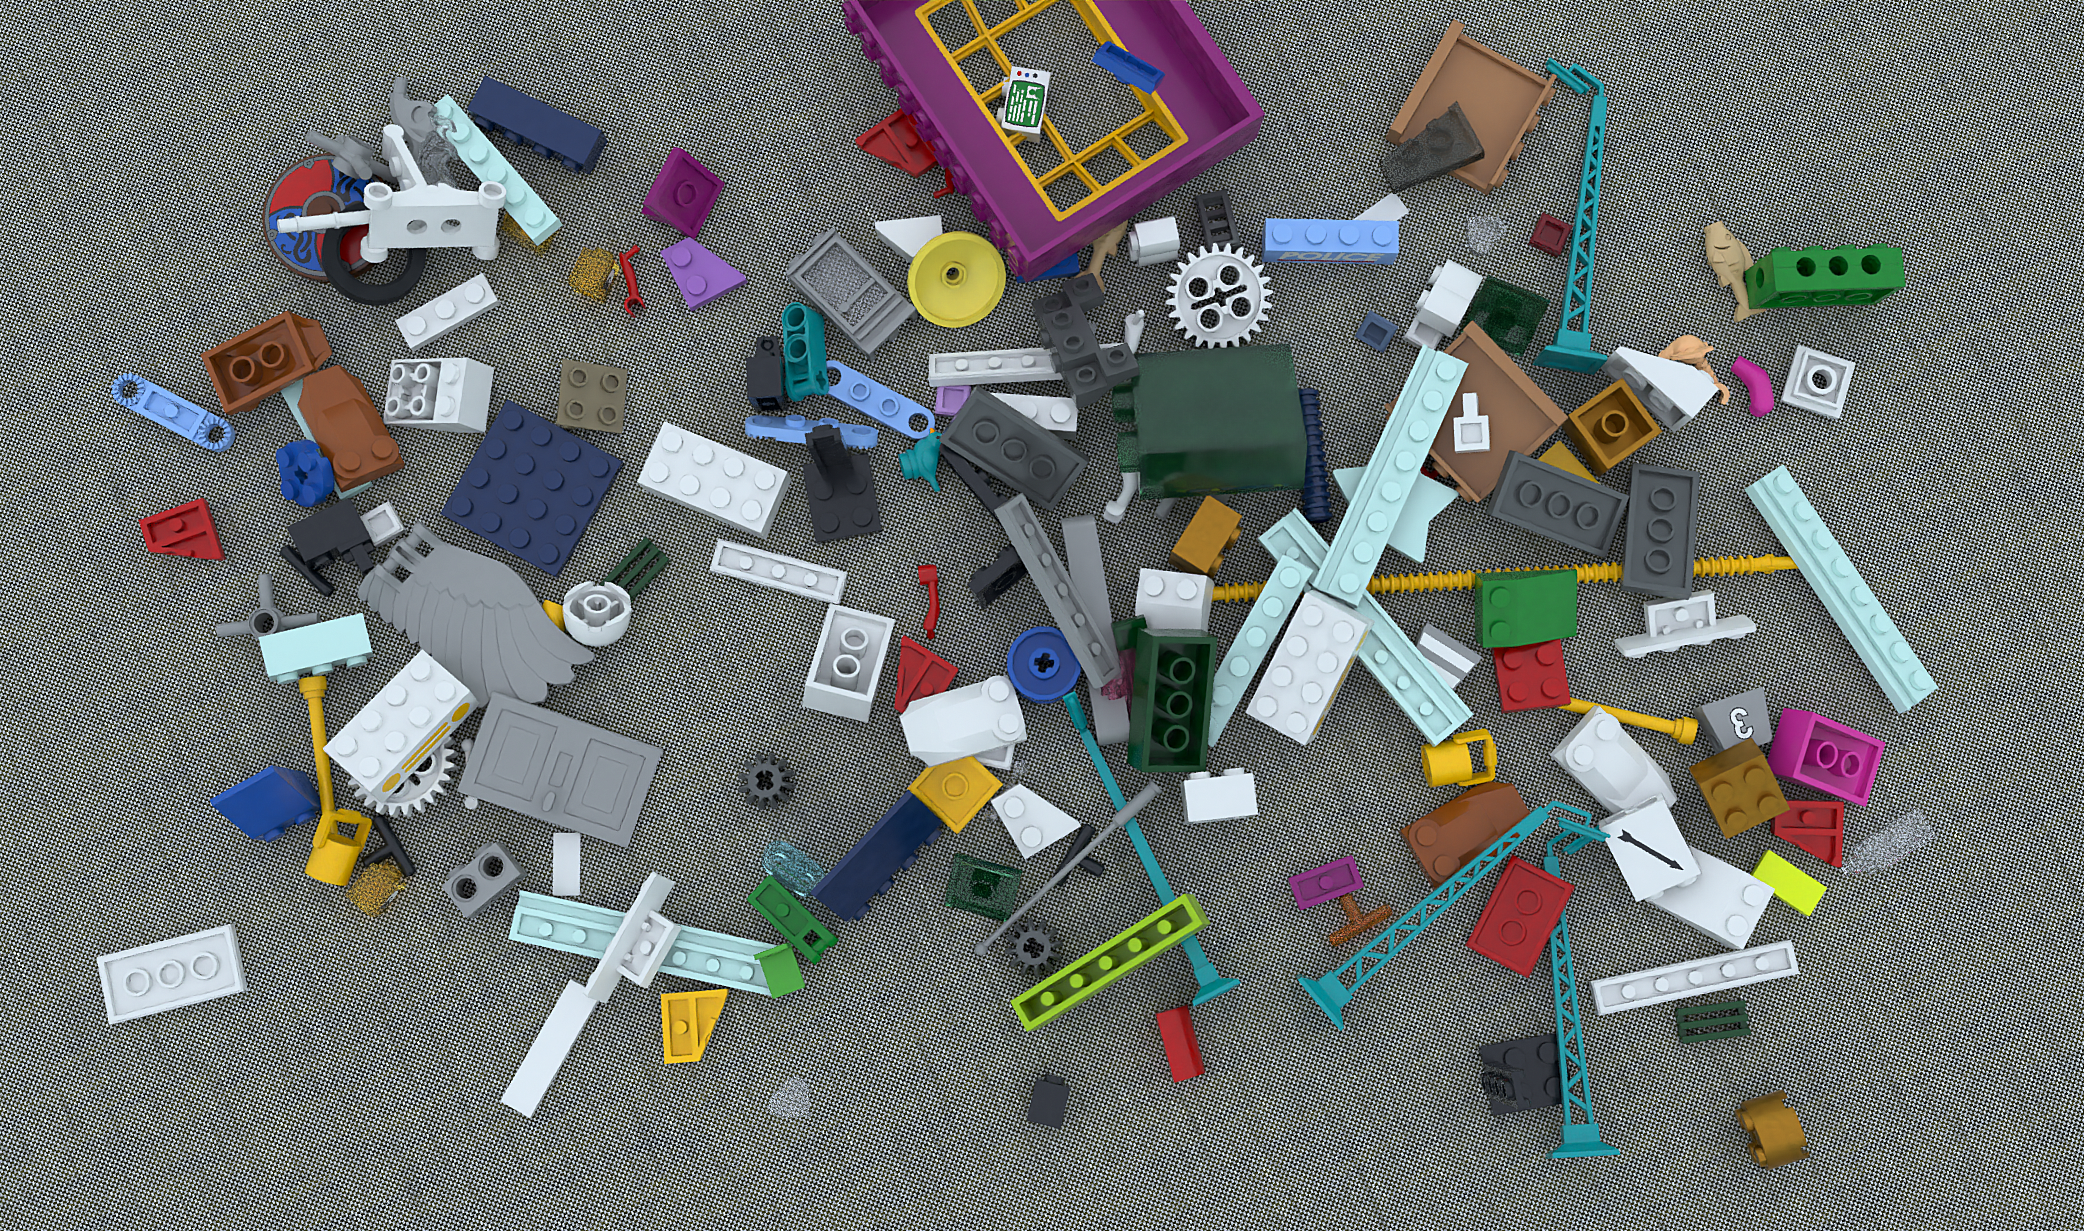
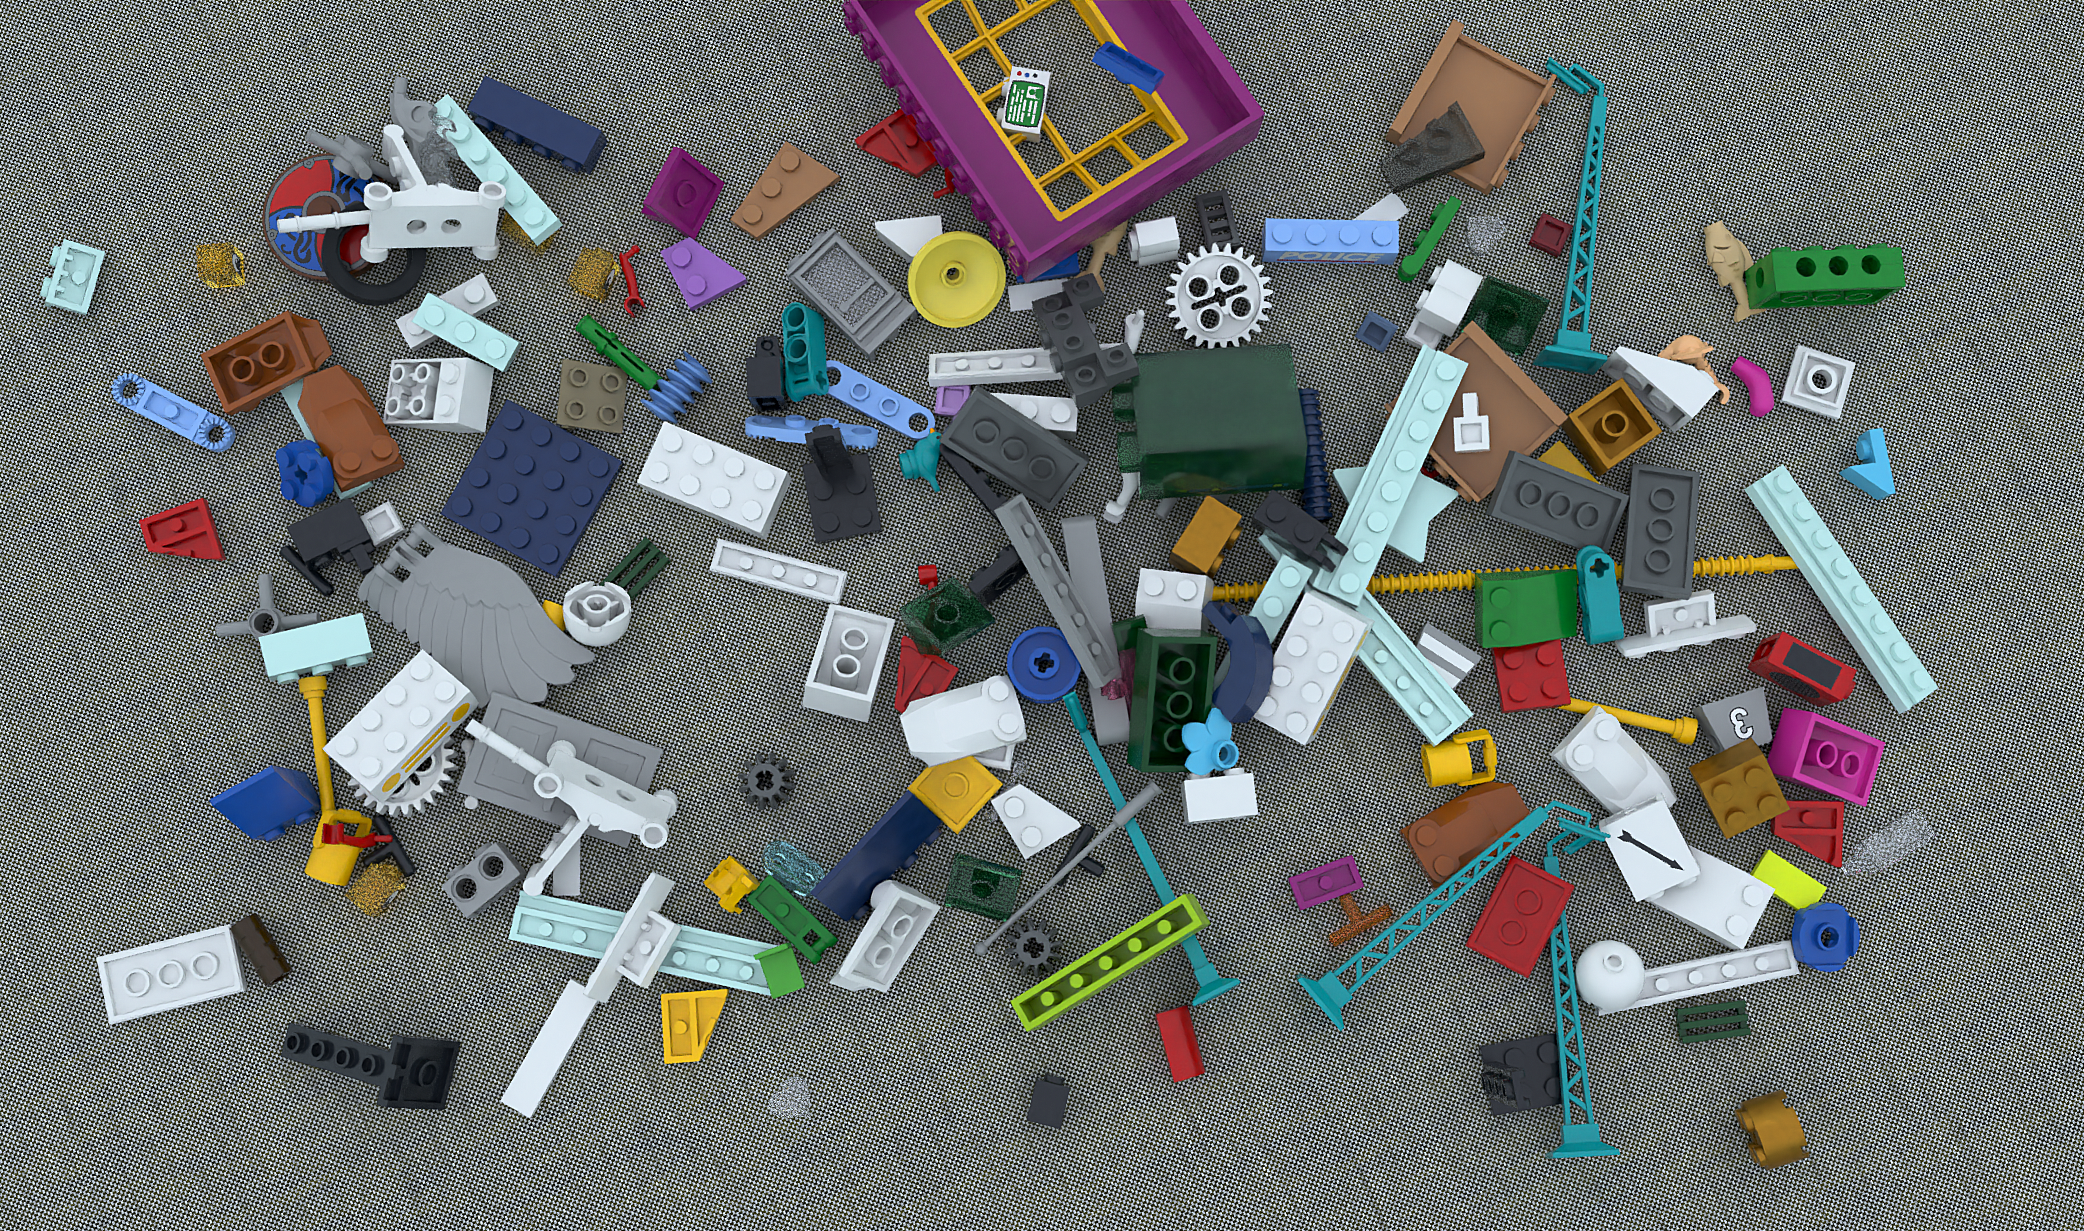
(73, 276): none -> light aqua bracket
(220, 265): none -> clear yellow brick
(261, 950): none -> dark brown axle
(335, 836): none -> red piece
(409, 1075): none -> black bracket
(467, 332): none -> light aqua brick
(593, 795): none -> white piece
(609, 345): none -> green pin
(677, 389): none -> medium blue piece
(730, 883): none -> yellow piece
(781, 190): none -> medium nougat wing
(887, 938): none -> white slope
(944, 617): none -> clear green slope
(1023, 295): none -> white sticker
(1205, 744): none -> medium azure plate
(1250, 662): none -> dark blue arch
(1296, 530): none -> black hinge
(1427, 240): none -> green plate
(1598, 596): none -> teal piece
(1609, 975): none -> white cylinder
(1802, 670): none -> brick
(1807, 932): none -> blue plate
(1875, 473): none -> medium azure slope

